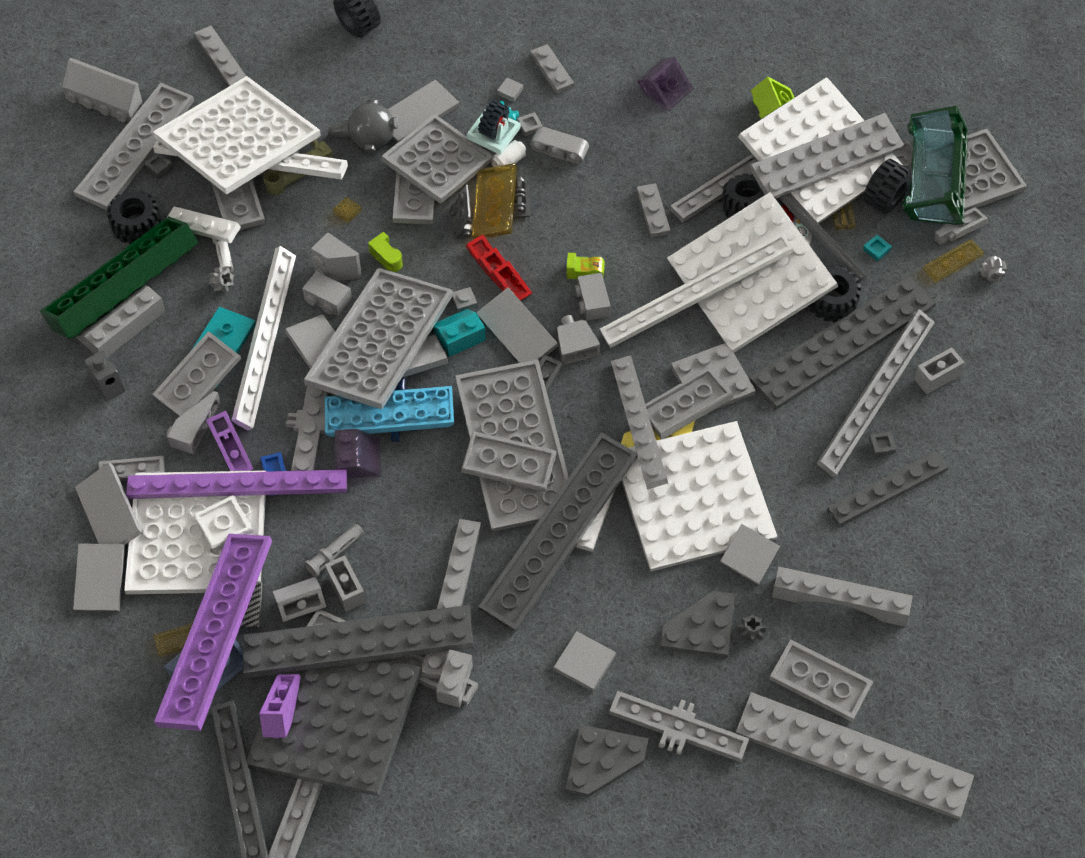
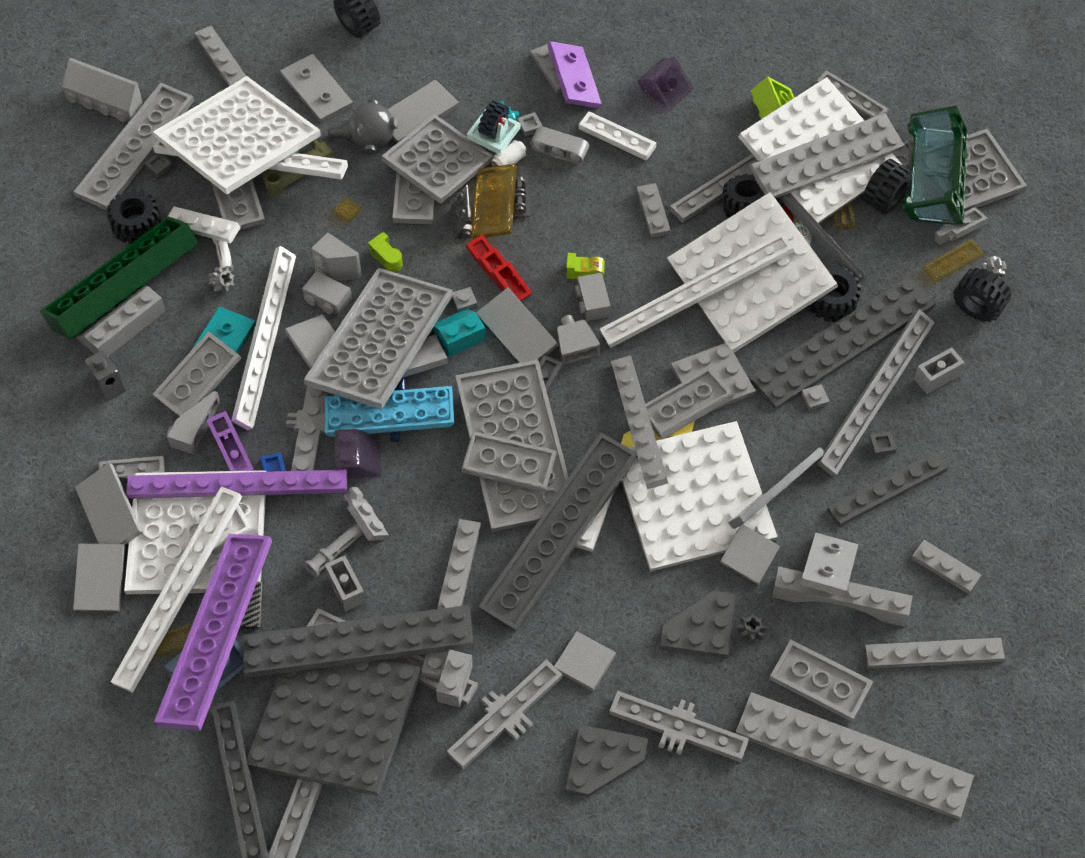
(176, 590): none -> white plate
(279, 706): medium lavender slope -> none
(299, 599): light grey brick -> none
(316, 88): none -> light grey plate
(364, 515): none -> light grey hinge
(504, 714): none -> light grey hinge
(510, 89): light grey tile -> none
(574, 75): none -> plate
(617, 136): none -> white plate
(776, 488): none -> tile
(815, 397): none -> light grey plate
(829, 564): none -> light grey plate
(859, 101): none -> light grey tile
(877, 247): teal tile -> none
(934, 653): none -> light grey plate
(946, 566): none -> light grey plate
(982, 294): none -> black tyre

